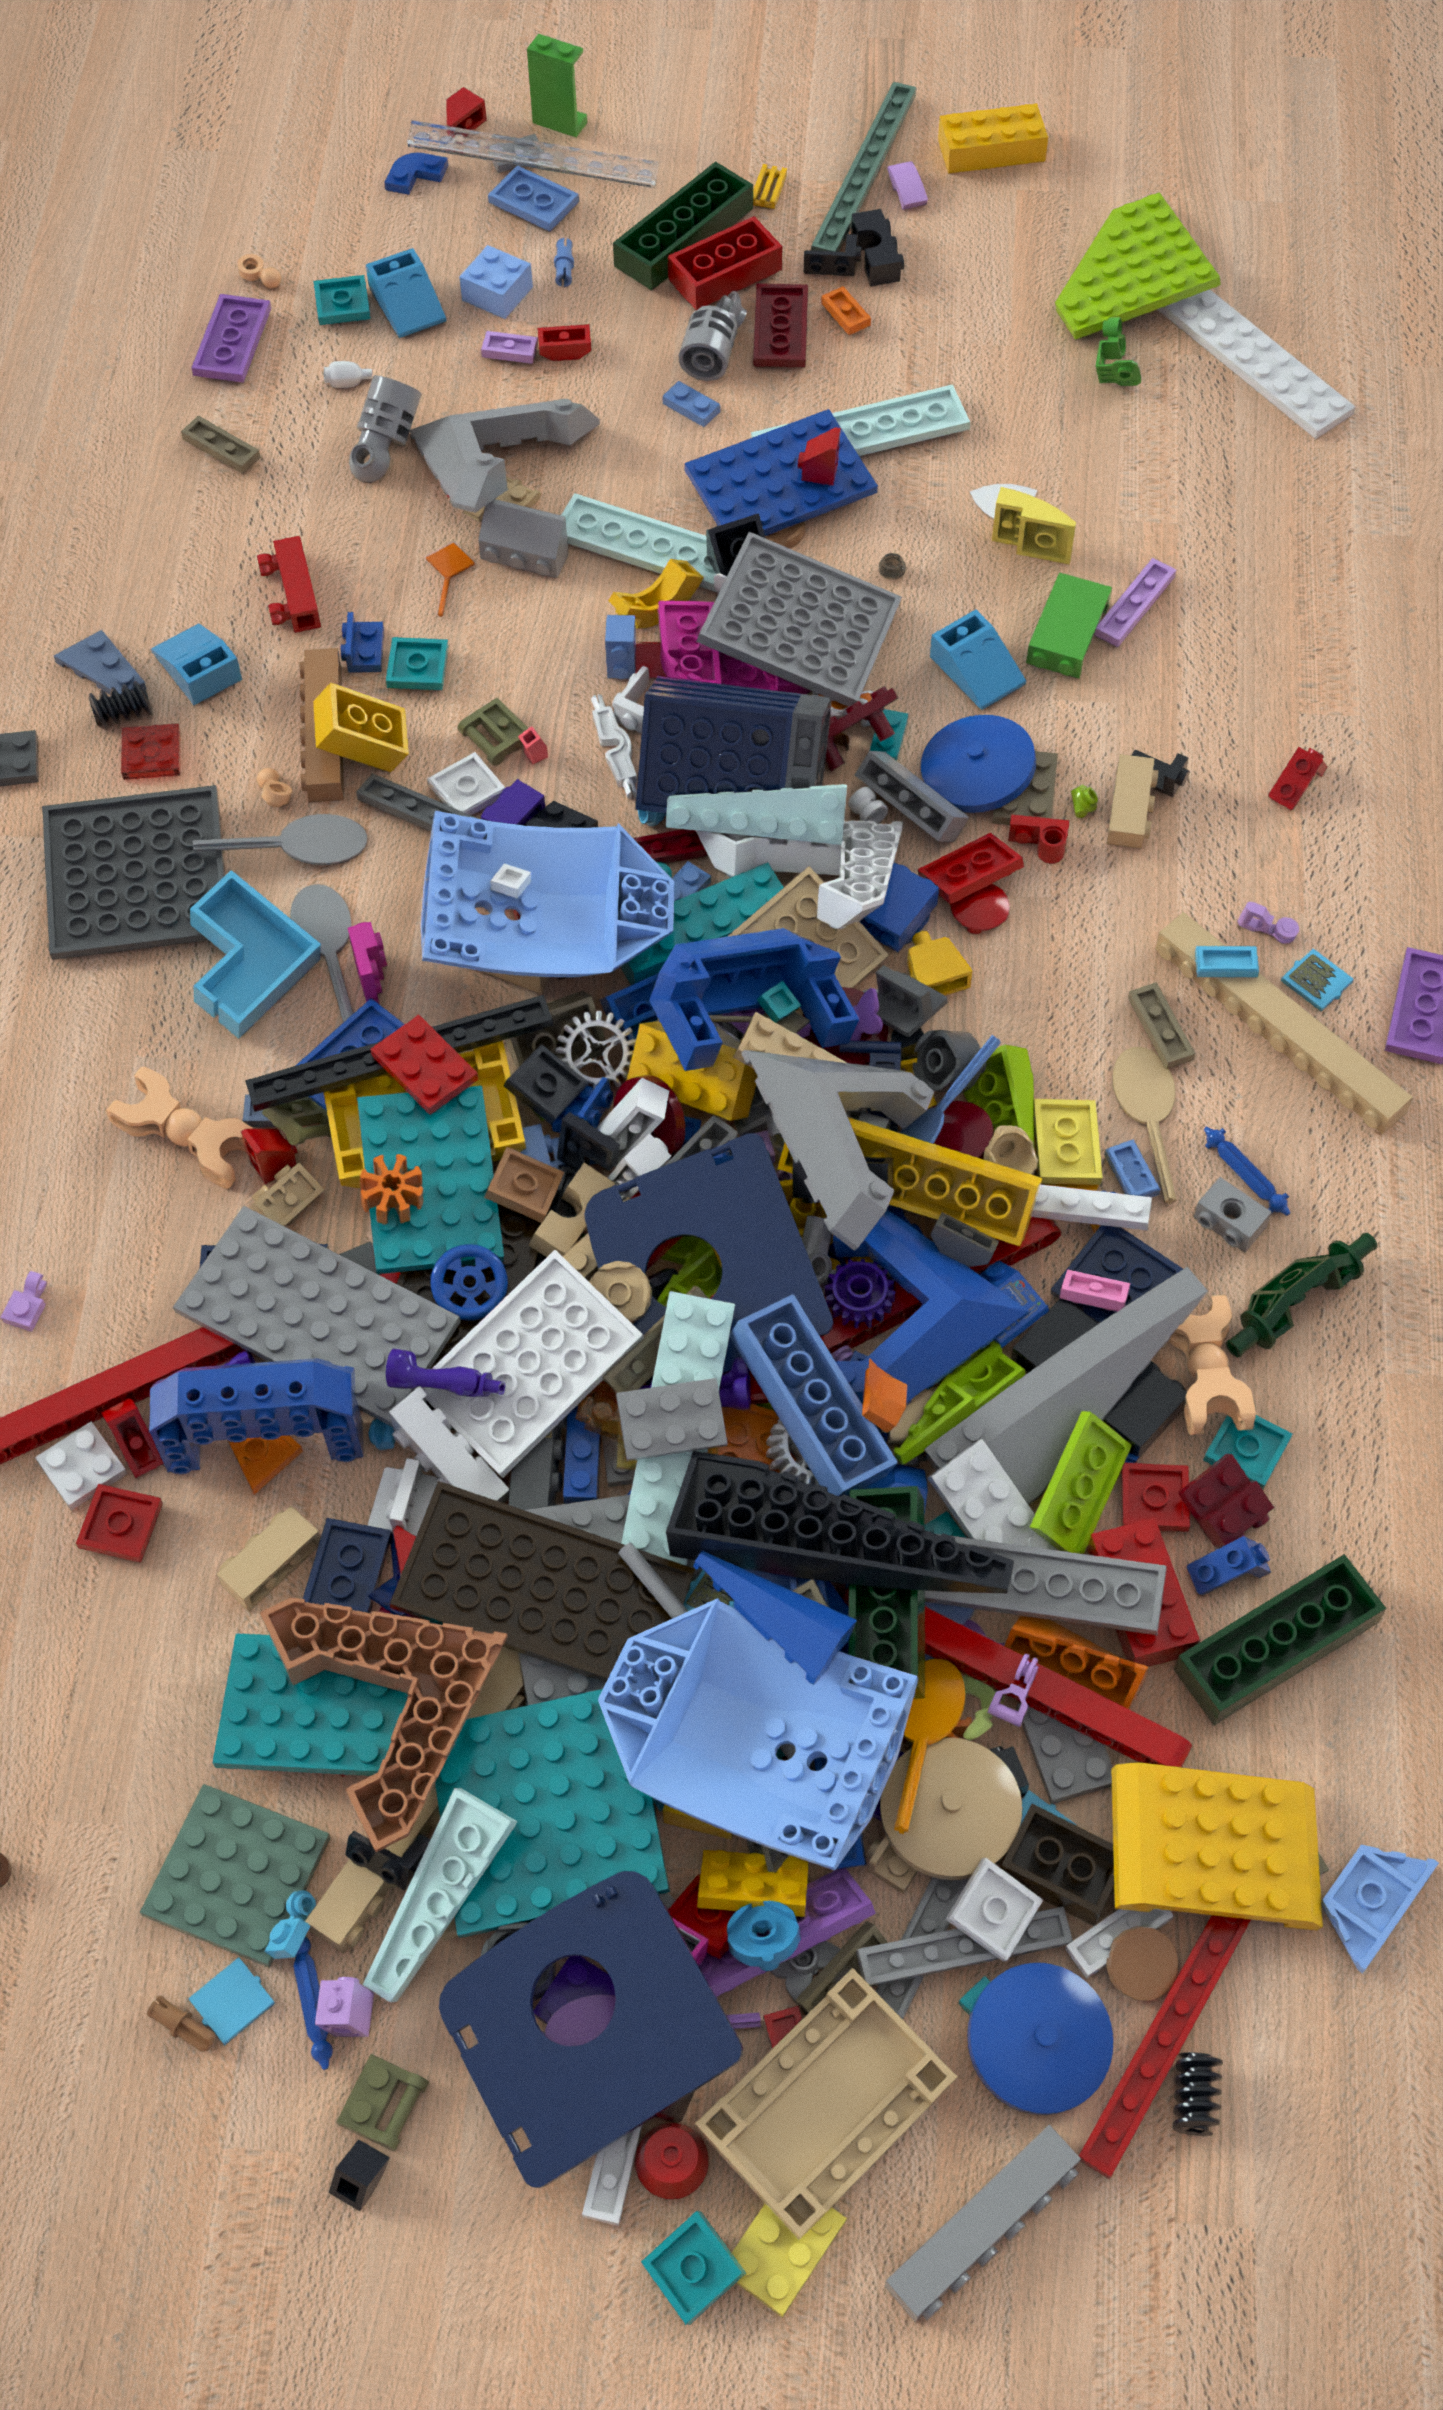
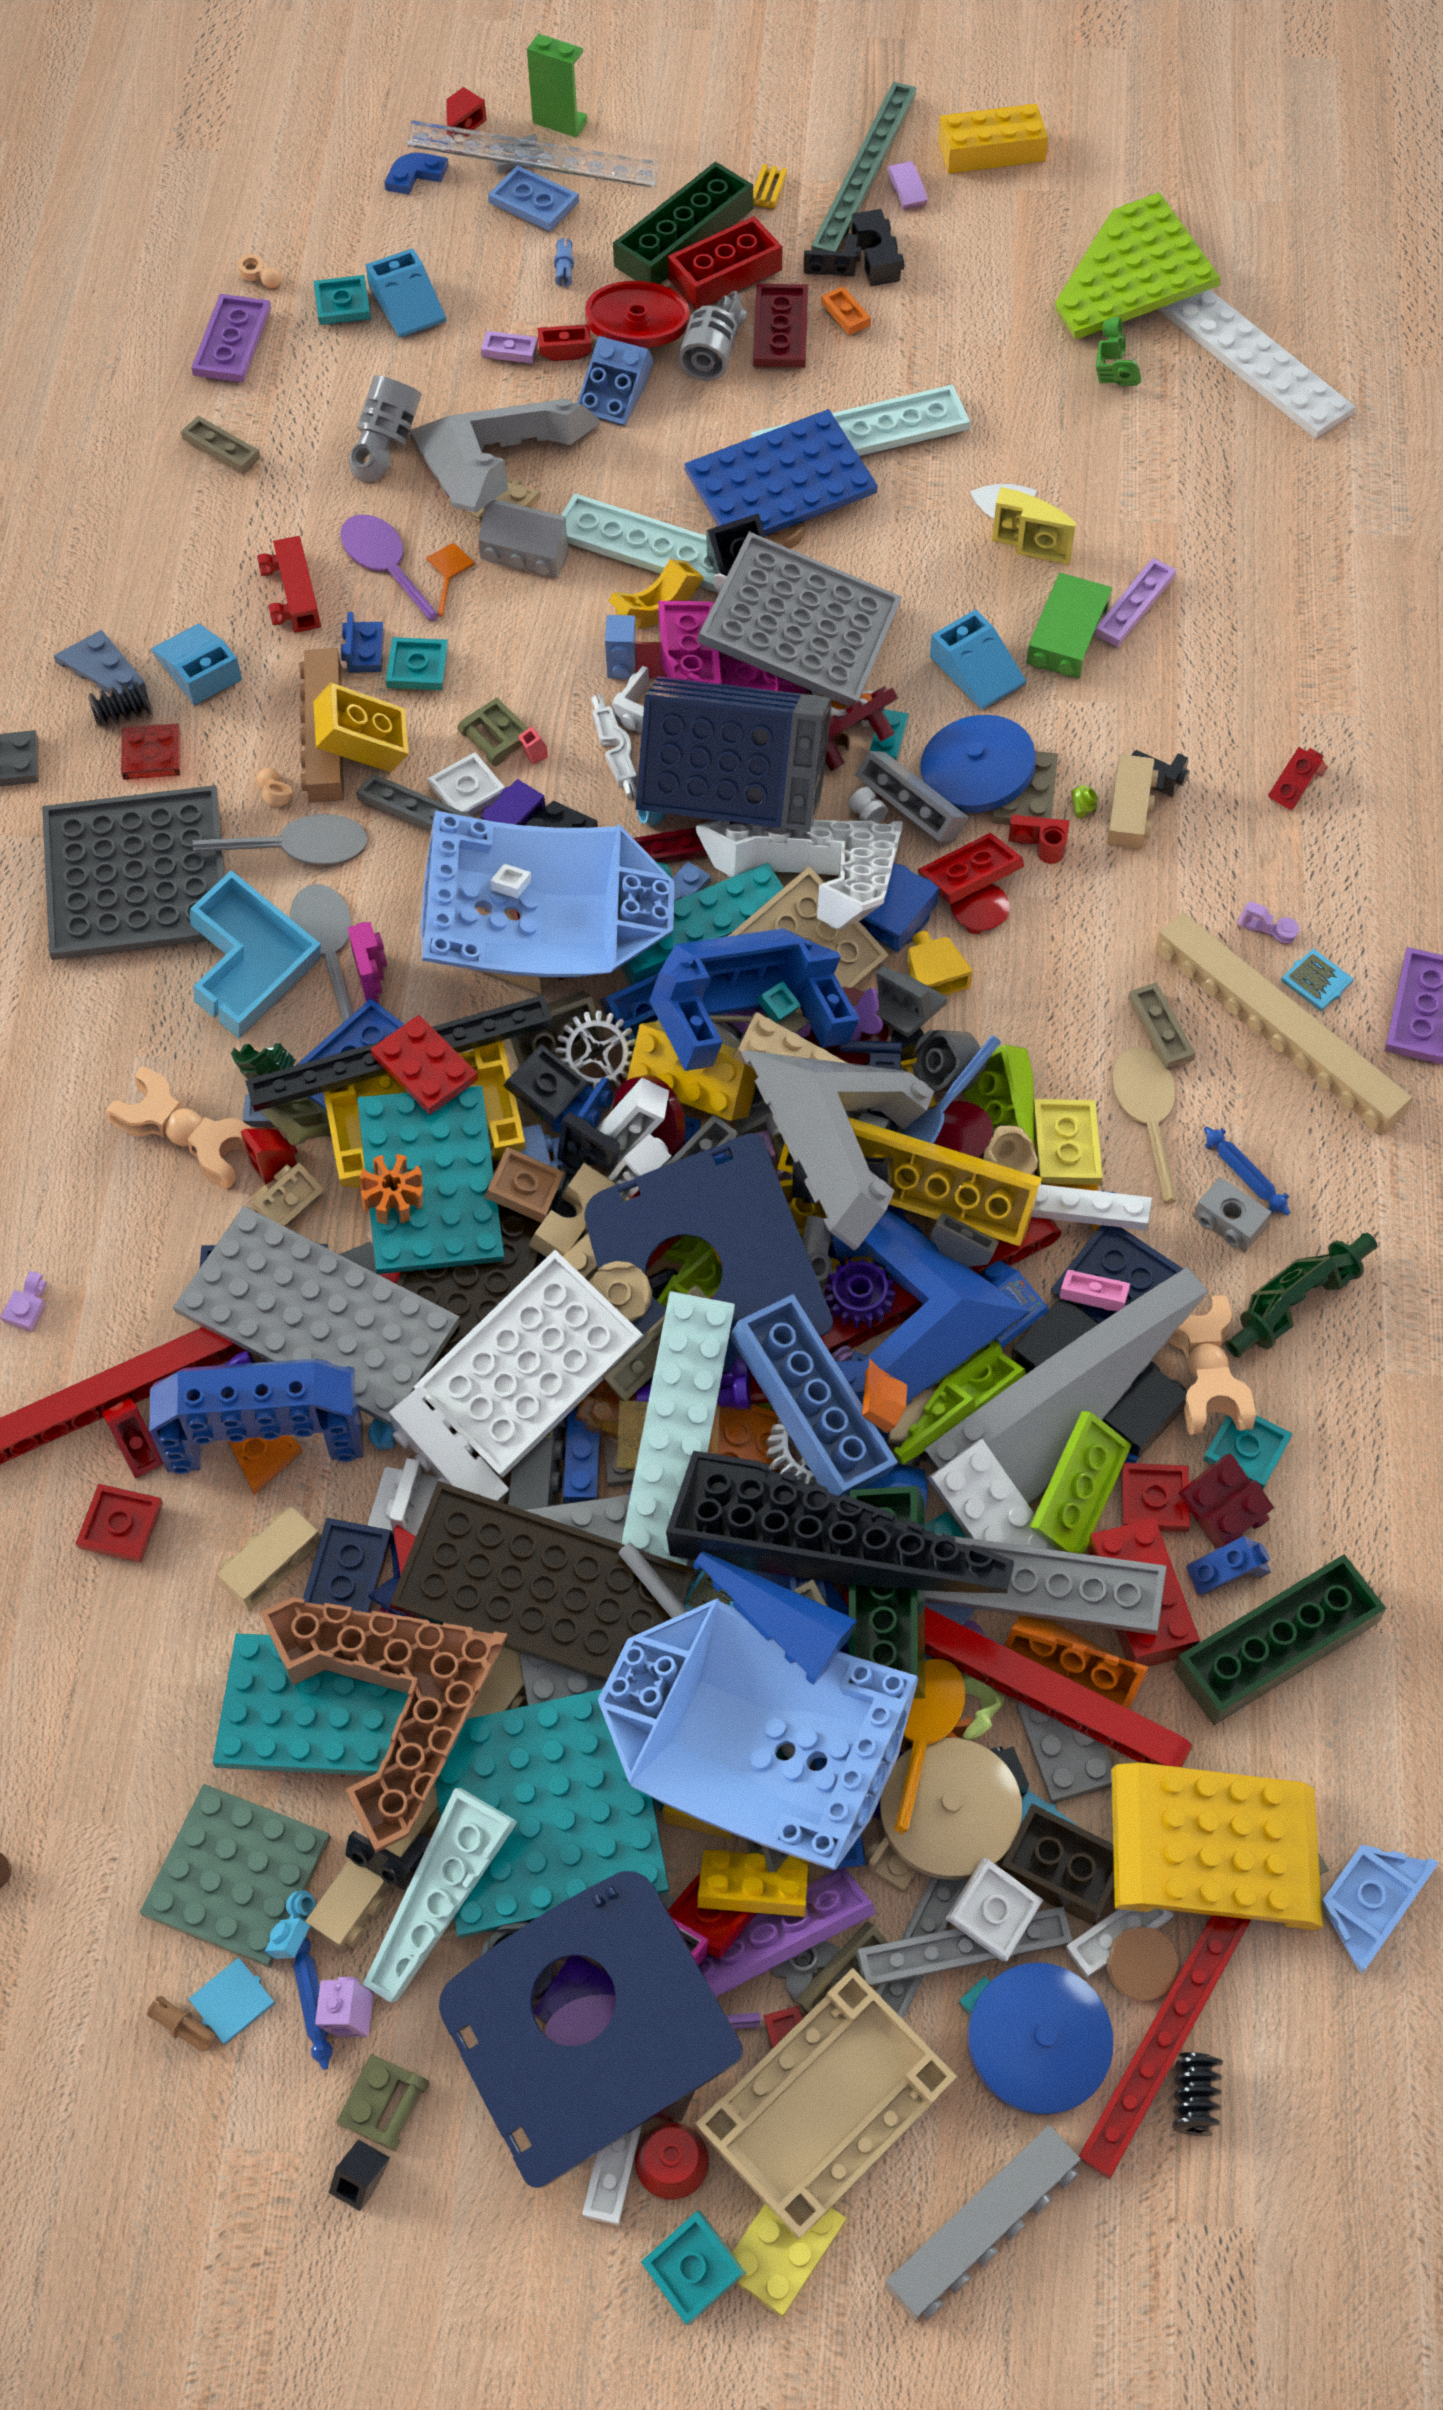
(81, 1464): white plate -> none
(256, 1063): none -> dark green hair
(345, 374): white plant -> none
(379, 548): none -> medium lavender piece
(404, 1374): dark purple piece -> none
(452, 1261): blue plate -> none
(496, 281): light blue brick -> none
(615, 380): none -> medium blue slope
(637, 313): none -> red dish
(671, 1419): light grey plate -> none
(691, 403): medium blue plate -> none
(768, 1950): dark azure plate -> none
(786, 813): light aqua wing -> none
(821, 458): red slope -> none
(892, 566): clear smoke plate -> none
(1029, 1671): lavender piece -> none
(1131, 1170): medium blue plate -> none
(1226, 961): medium azure tile -> none

